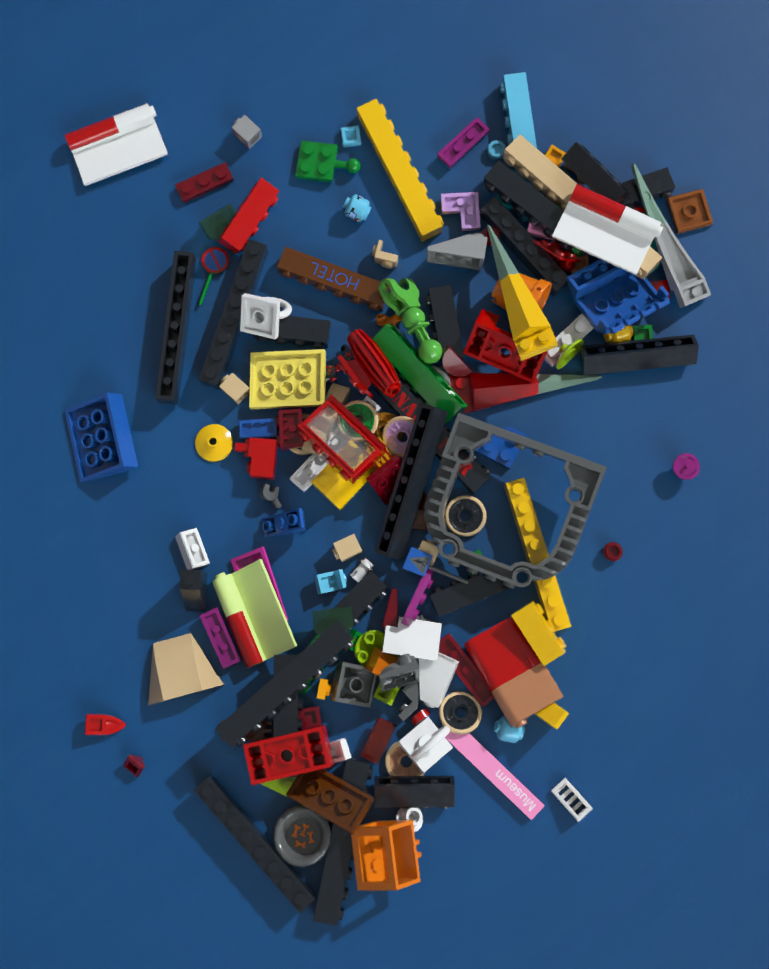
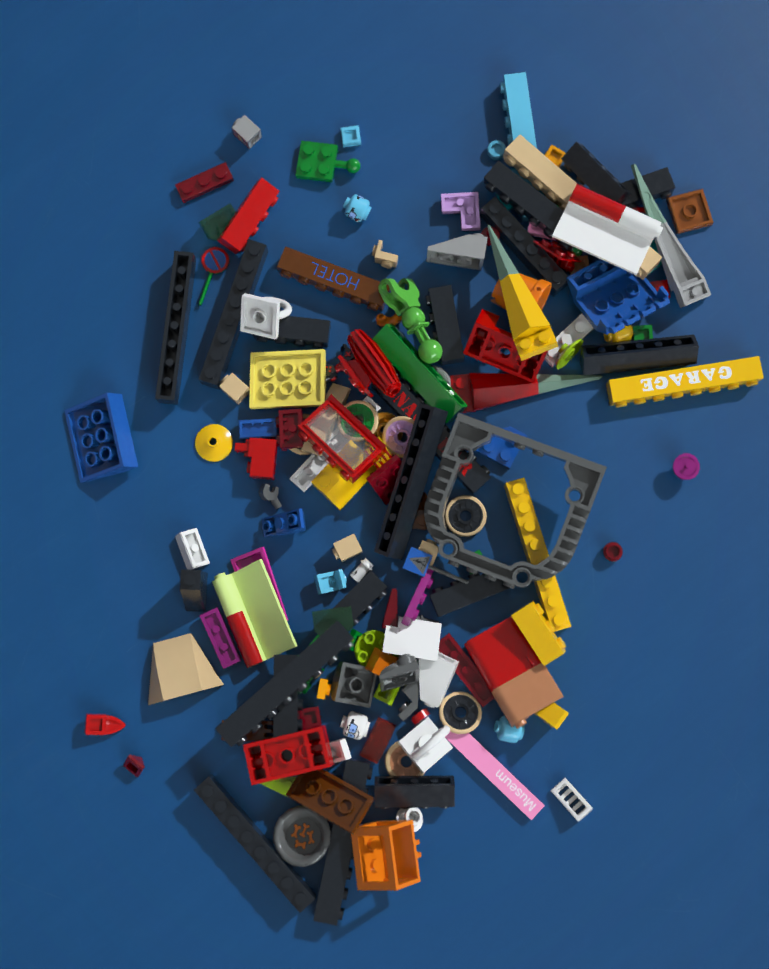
(116, 144): white door -> none
(355, 725): none -> white head
(399, 170): yellow brick -> none
(454, 363): dark red tile -> none
(463, 142): magenta plate -> none
(684, 381): none -> yellow brick

